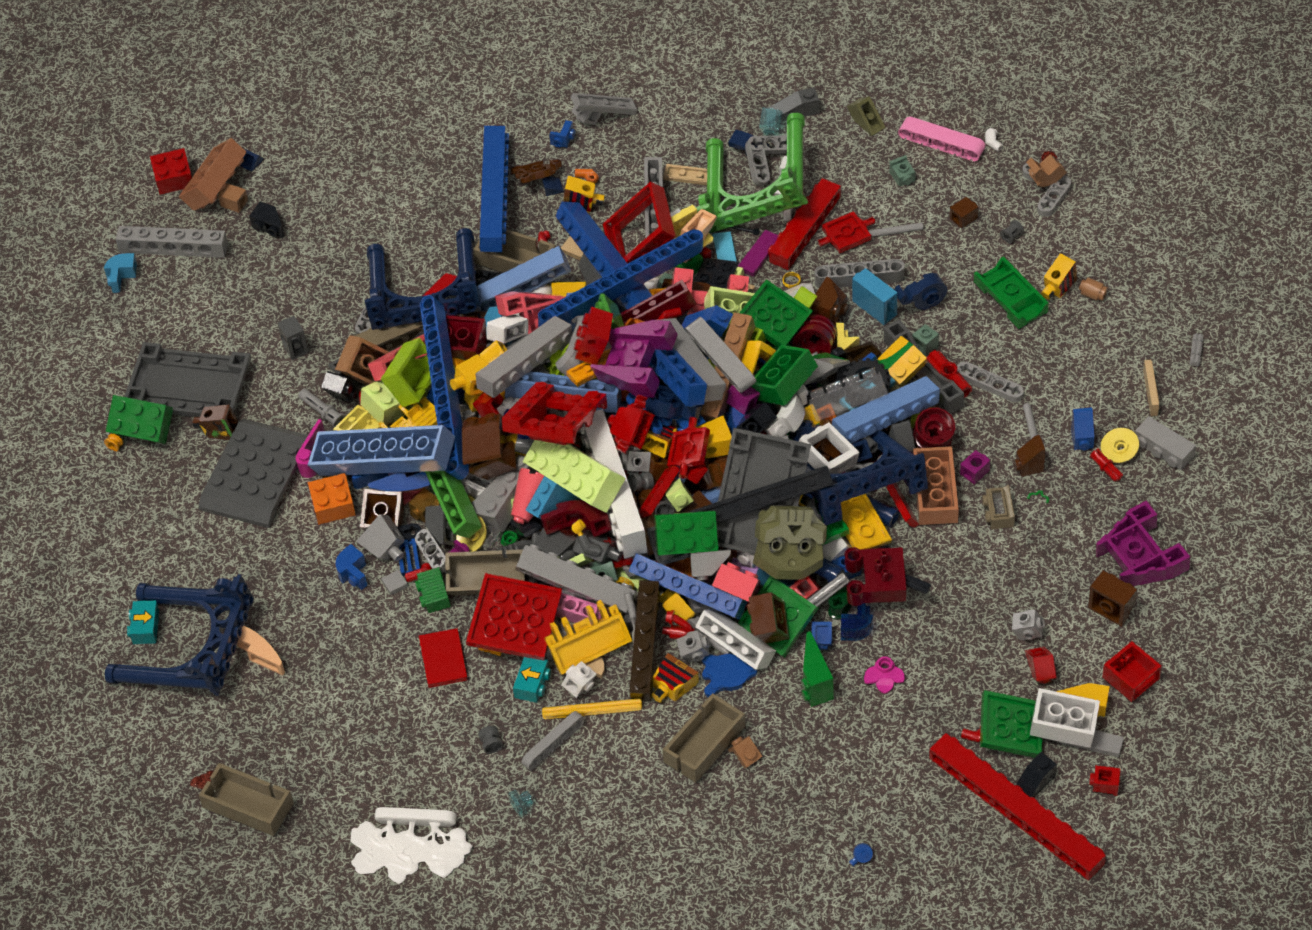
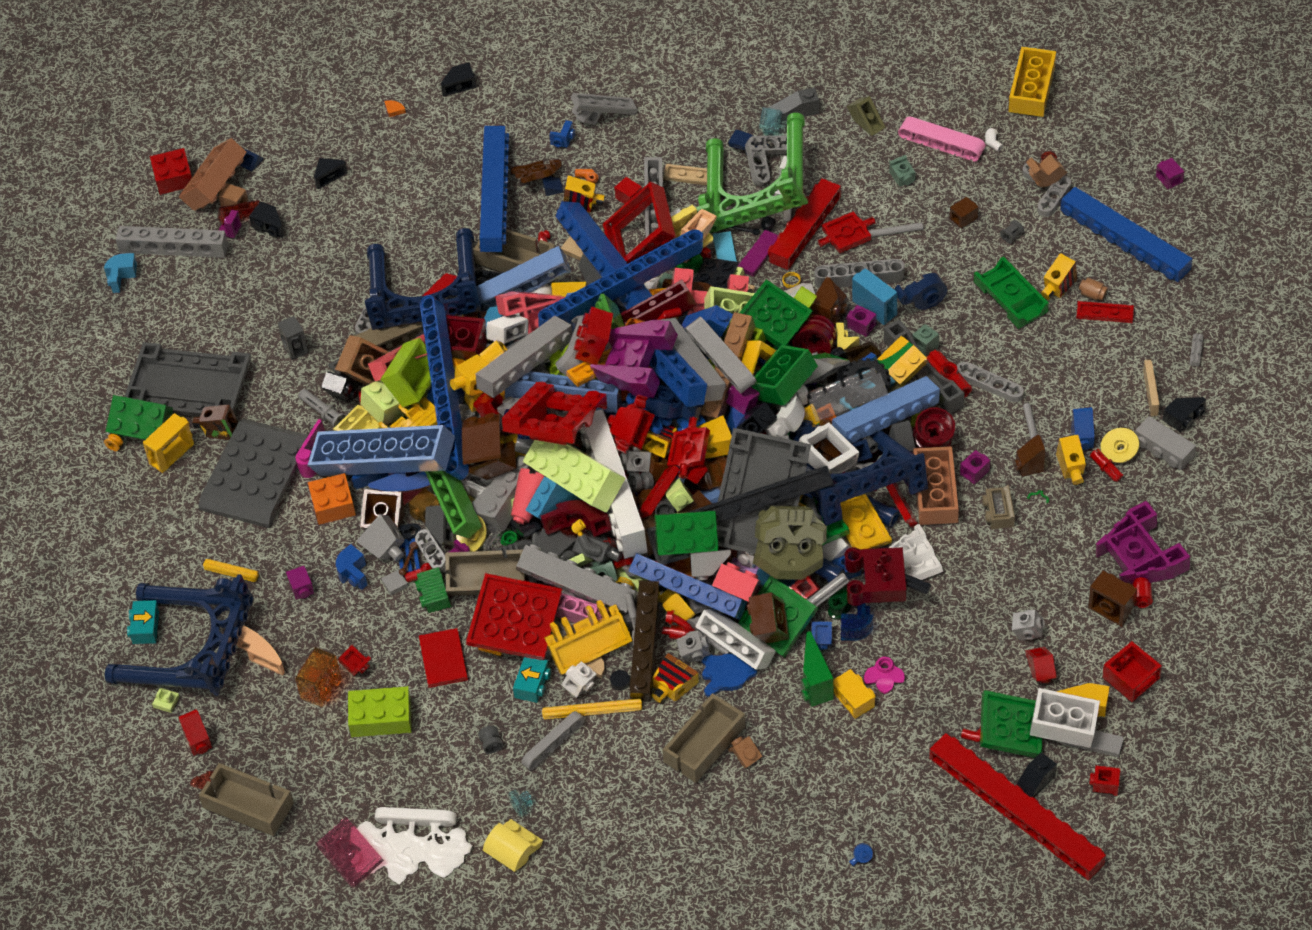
(162, 437): none -> yellow window
(165, 700): none -> yellowish green tile
(195, 732): none -> red slope
(230, 570): none -> yellow axle
(231, 224): none -> magenta bracket
(243, 209): none -> clear red piece
(300, 582): none -> magenta brick
(318, 677): none -> clear orange brick
(328, 171): none -> black slope
(349, 852): none -> clear pink tile
(354, 661): none -> red bracket
(379, 711): none -> lime brick
(394, 108): none -> orange tile
(413, 546): none -> reddish brown hinge
(458, 79): none -> black slope
(511, 844): none -> light yellow brick
(620, 680): none -> black tile
(626, 190): none -> red brick
(768, 223): none -> black hinge
(853, 693): none -> yellow brick
(861, 320): none -> magenta brick
(918, 554): none -> white slope
(1032, 81): none -> yellow brick
(1071, 458): none -> yellow torso
(1105, 312): none -> red tile
(1126, 234): none -> blue brick
(1144, 592): none -> red brick
(1169, 173): none -> magenta brick
(1183, 412): none -> black slope

